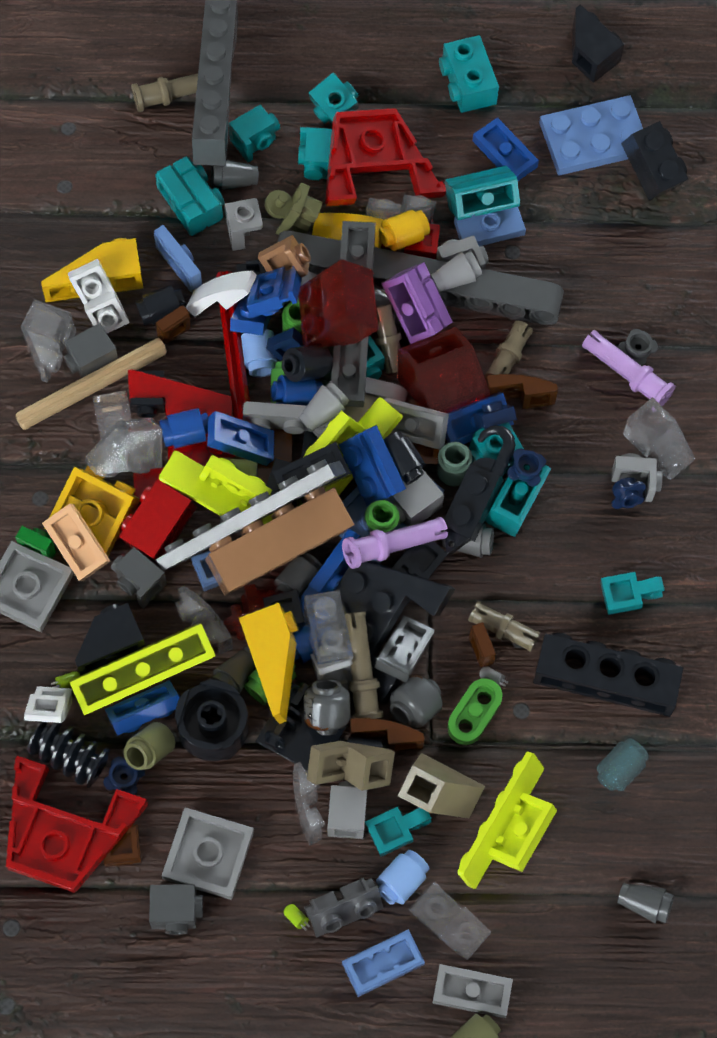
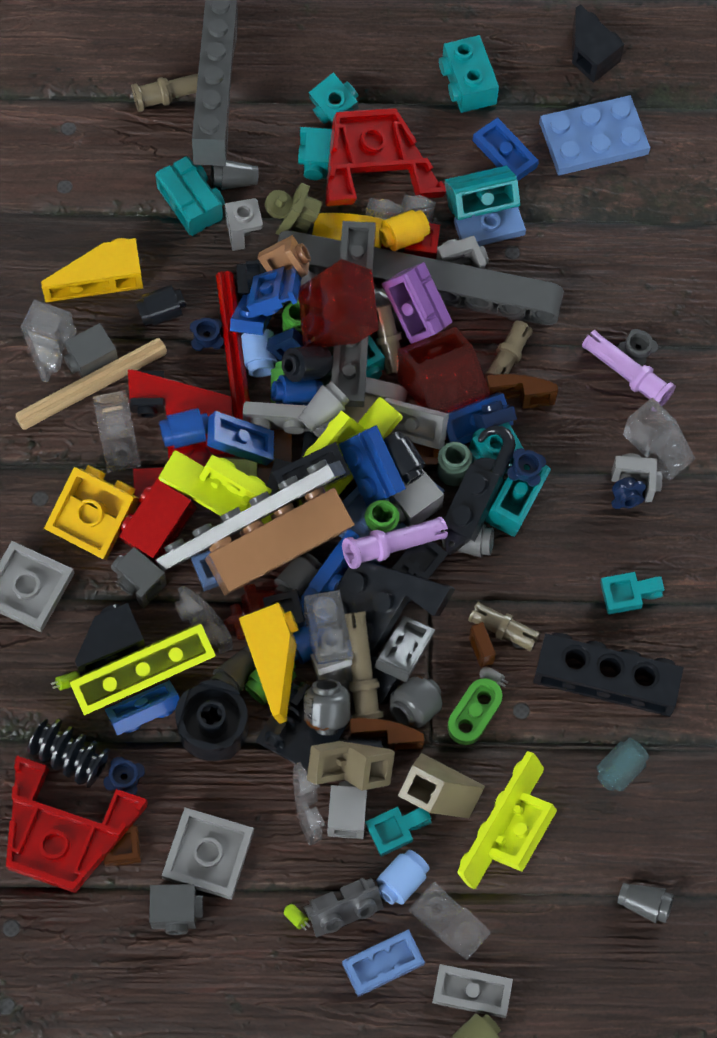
(36, 540): green plate -> none
(49, 704): white slope -> none
(76, 542): light nougat plate -> none
(98, 296): white slope -> none
(128, 446): clear slope -> none
(149, 746): olive brick -> none
(173, 324): reddish brown tile -> none
(178, 258): medium blue plate -> none
(203, 326): none -> dark blue plate
(225, 289): white slope -> none
(253, 131): teal brick -> none
(457, 272): light grey cone -> none
(655, 160): black brick -> none

